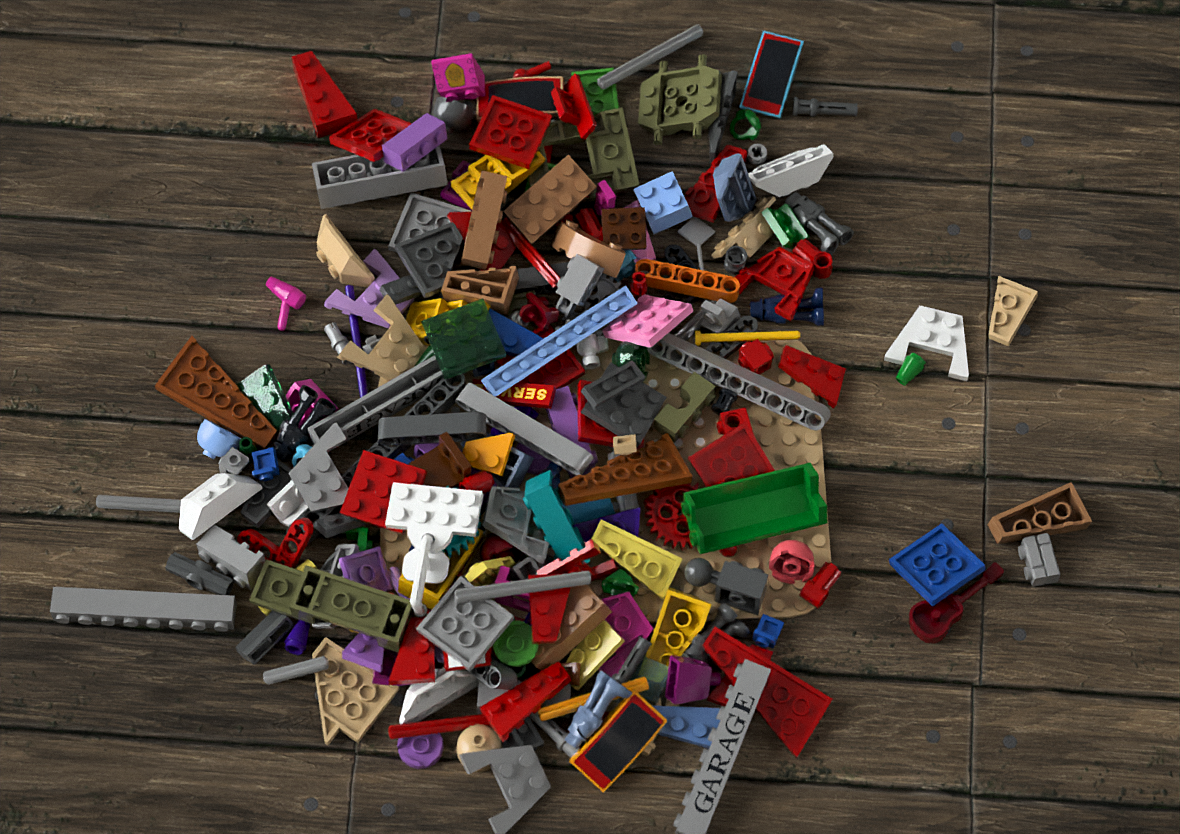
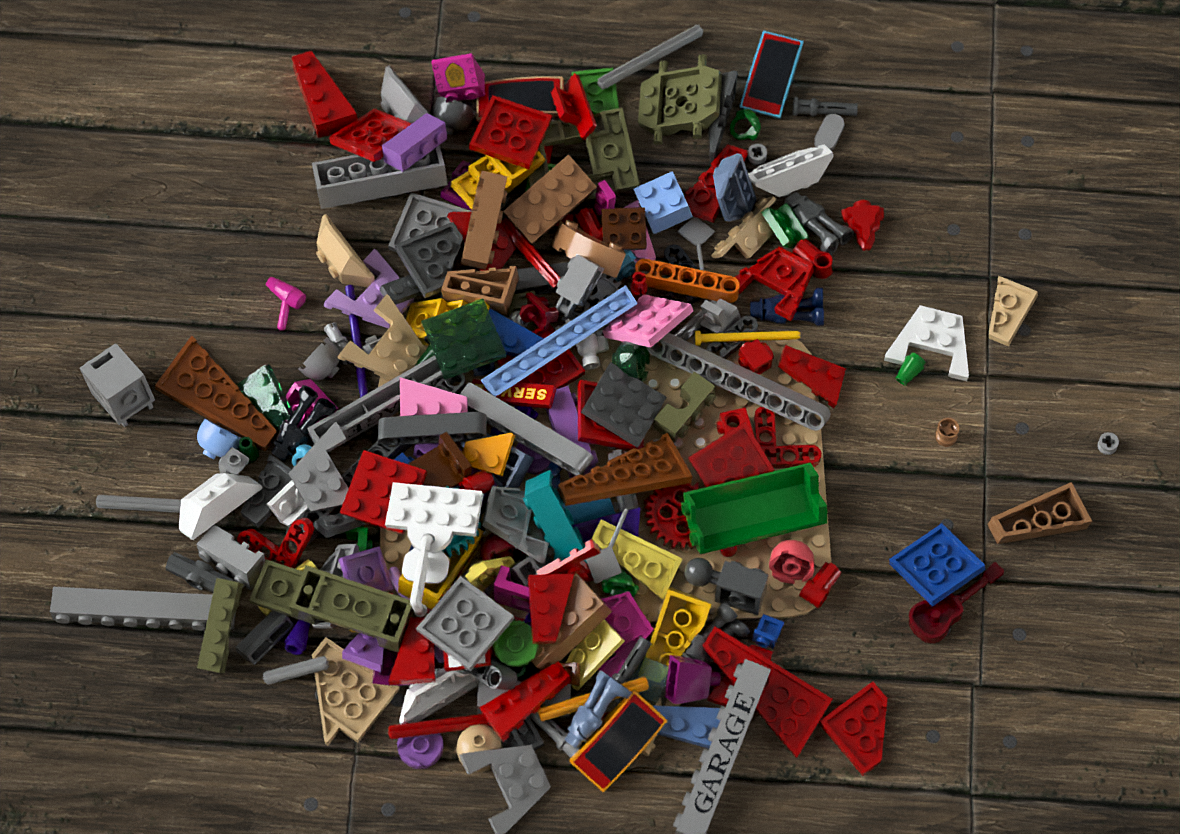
(117, 384): none -> light grey container
(216, 636): none -> olive arch
(265, 464): blue bracket -> none
(322, 361): none -> light grey cylinder
(399, 99): none -> light grey wedge
(428, 400): none -> bright pink wing
(522, 586): light grey axle -> none
(532, 71): red bar -> none
(605, 564): none -> light grey piece
(613, 384): dark grey plate -> none
(625, 444): tan plate -> none
(724, 401): black bush -> none
(735, 255): dark grey wheel -> none
(772, 449): none -> red beam
(829, 131): none -> light grey tile
(859, 727): none -> red plate
(864, 221): none -> red rock
(948, 427): none -> medium nougat wheel
(1039, 560): light grey brick -> none
(1113, 439): none -> light grey bush

